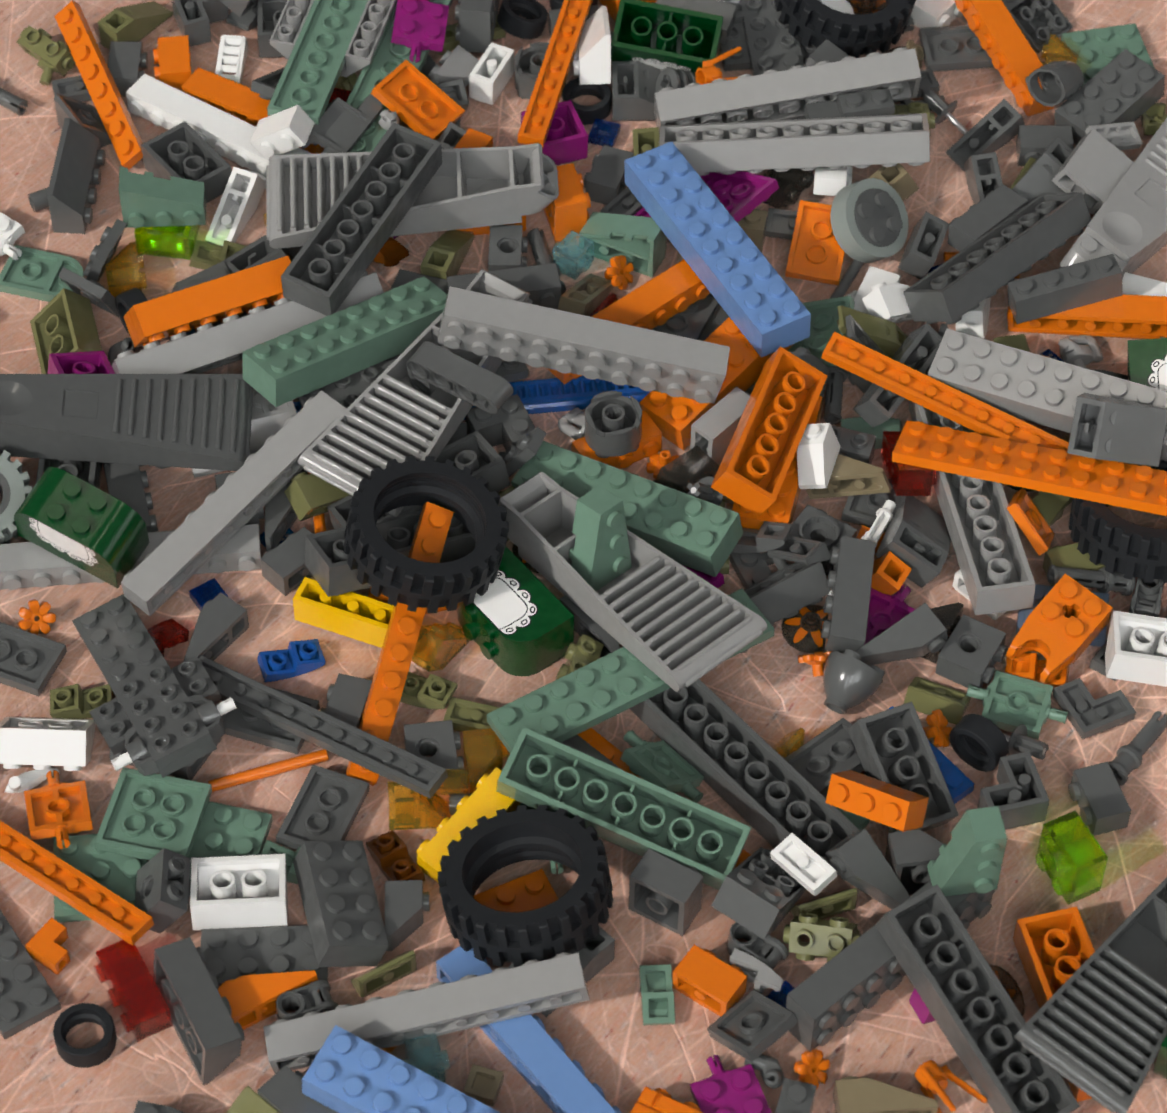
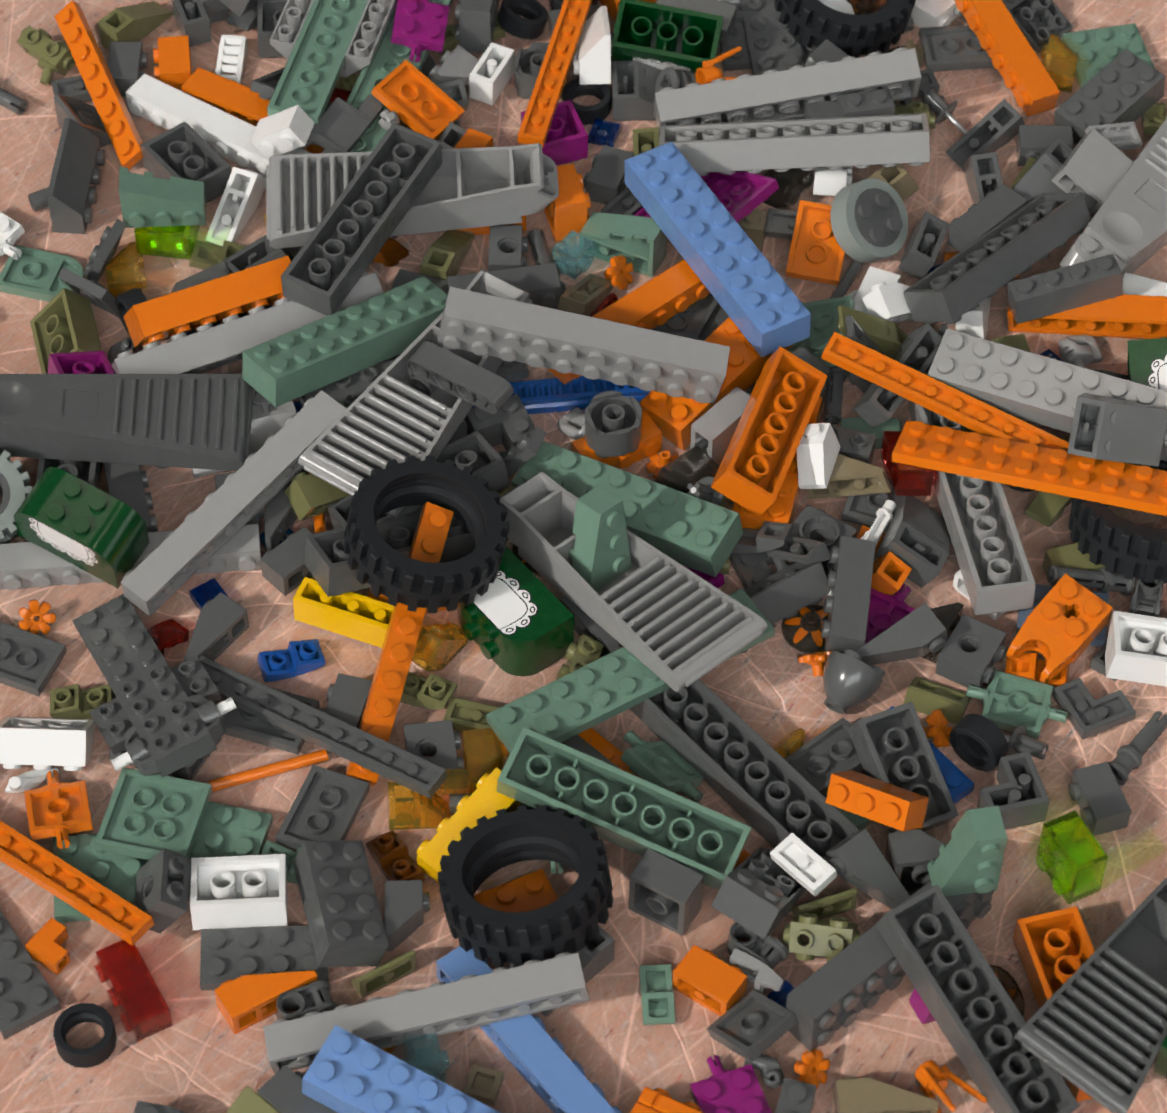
(197, 1008): dark grey slope -> none
(1031, 521): orange tile -> none
(1058, 82): dark grey helmet -> none

